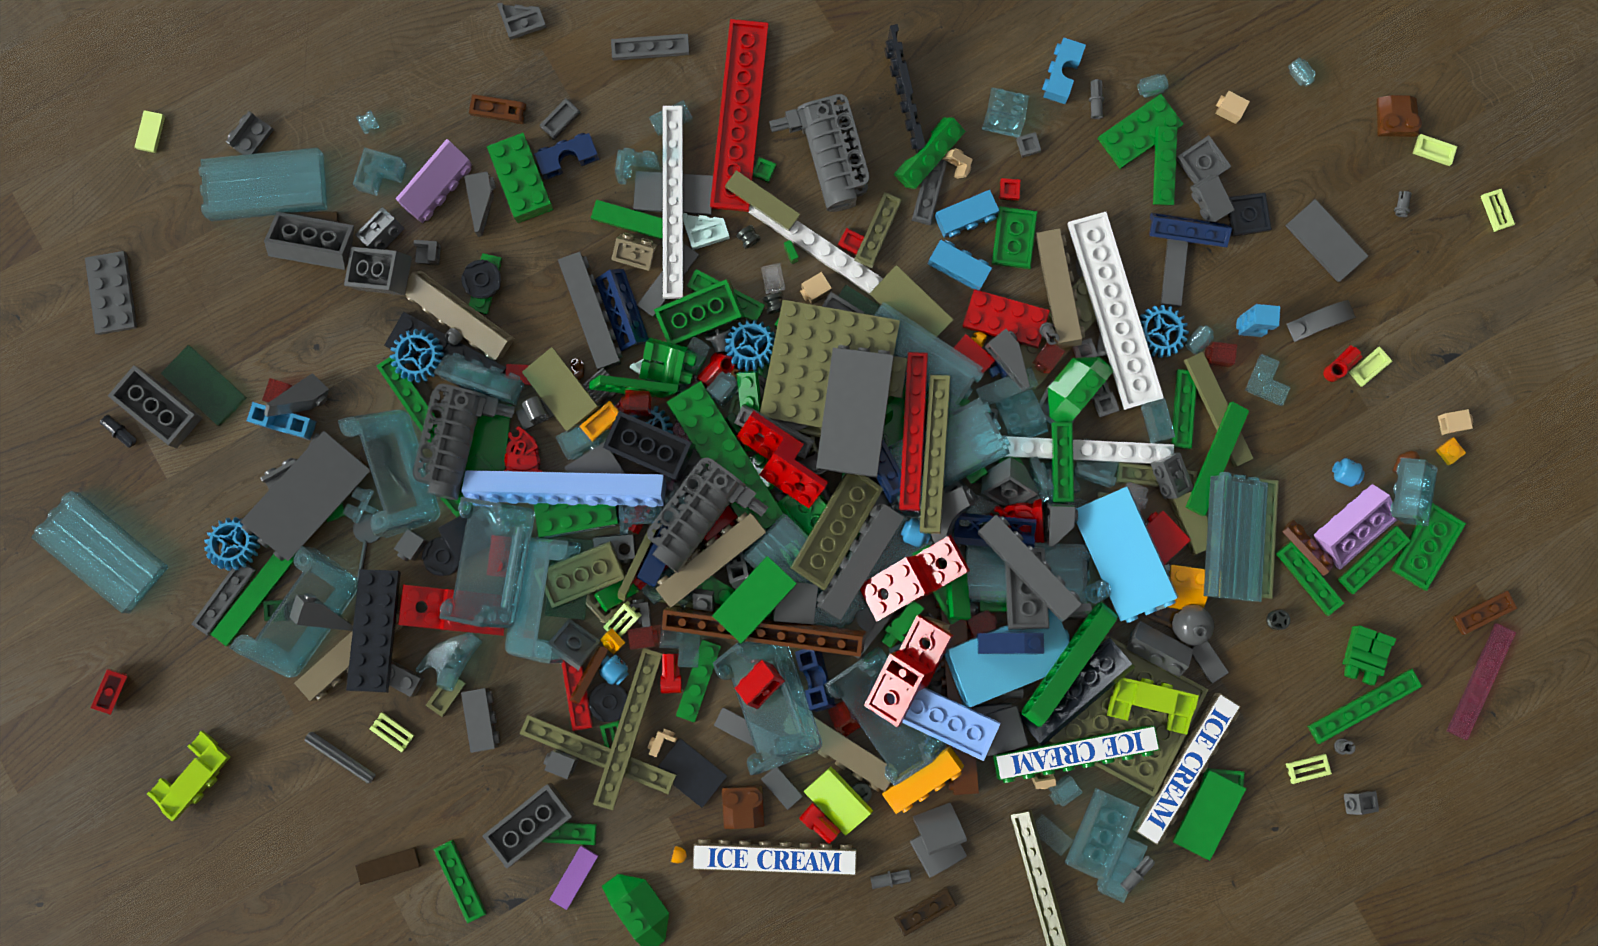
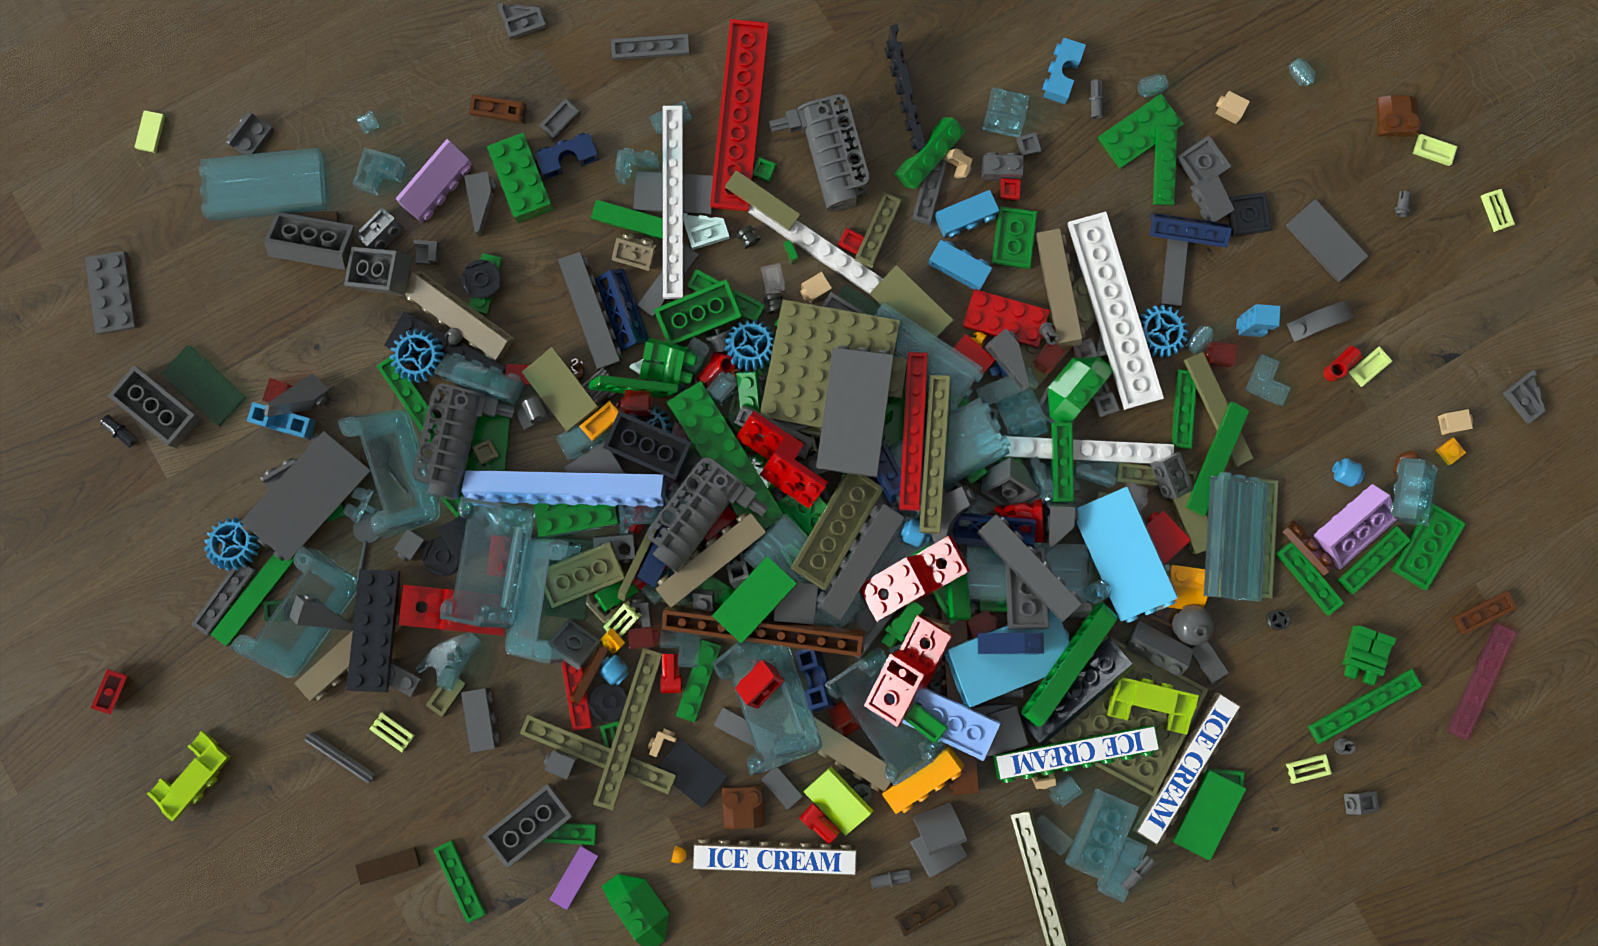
(99, 551): clear light blue brick -> none
(485, 452): none -> olive tile
(525, 453): red piece -> none
(925, 722): none -> green tile
(1001, 166): none -> dark grey brick
(1158, 421): clear light blue brick -> none
(1526, 397): none -> dark grey wing

